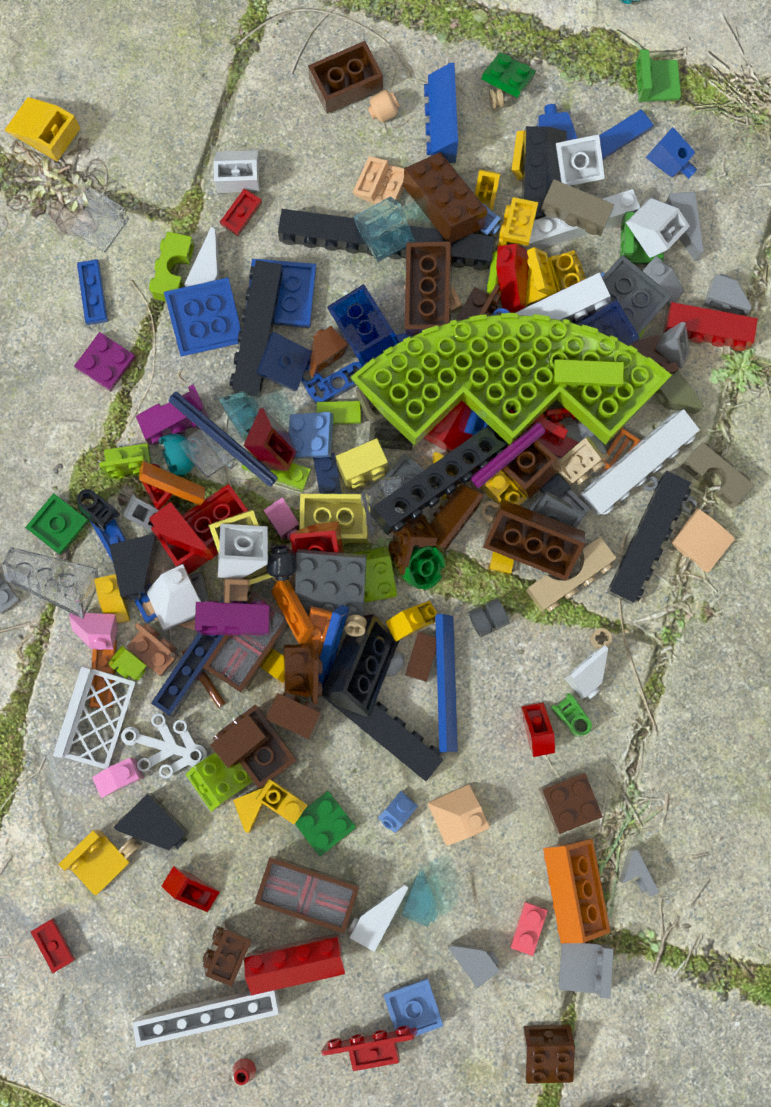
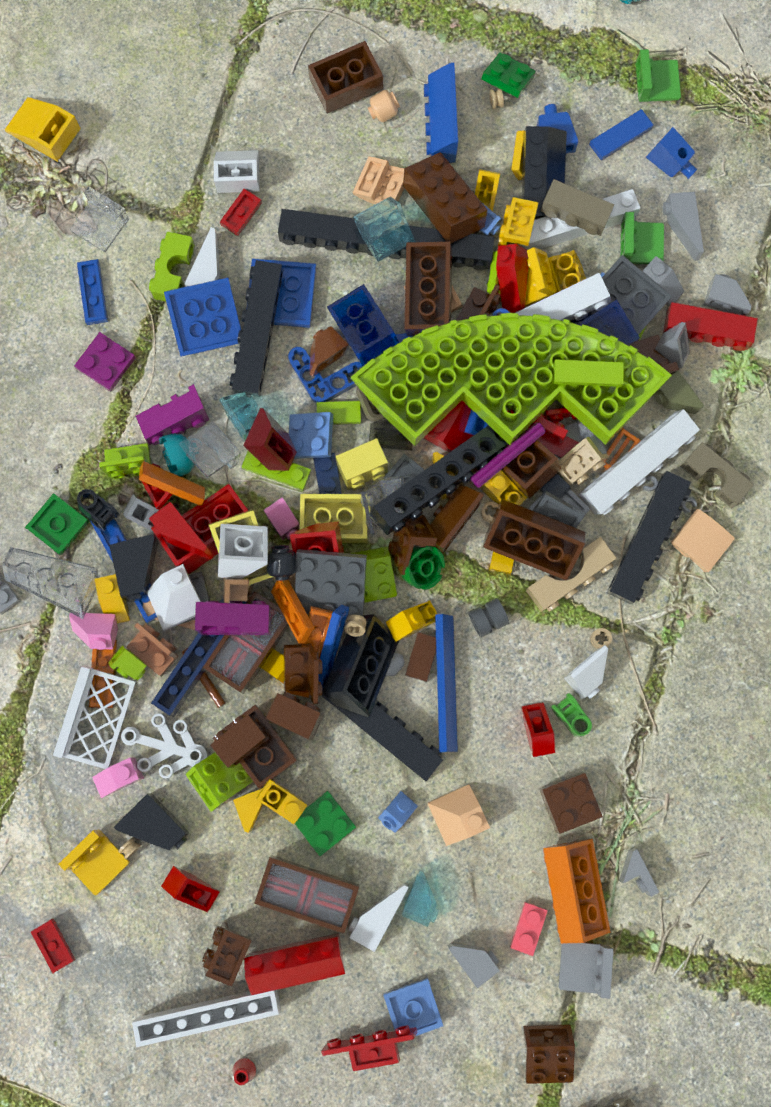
(222, 438): dark blue axle -> none
(284, 361): dark blue plate -> none
(580, 160): white slope -> none
(657, 226): white slope -> none

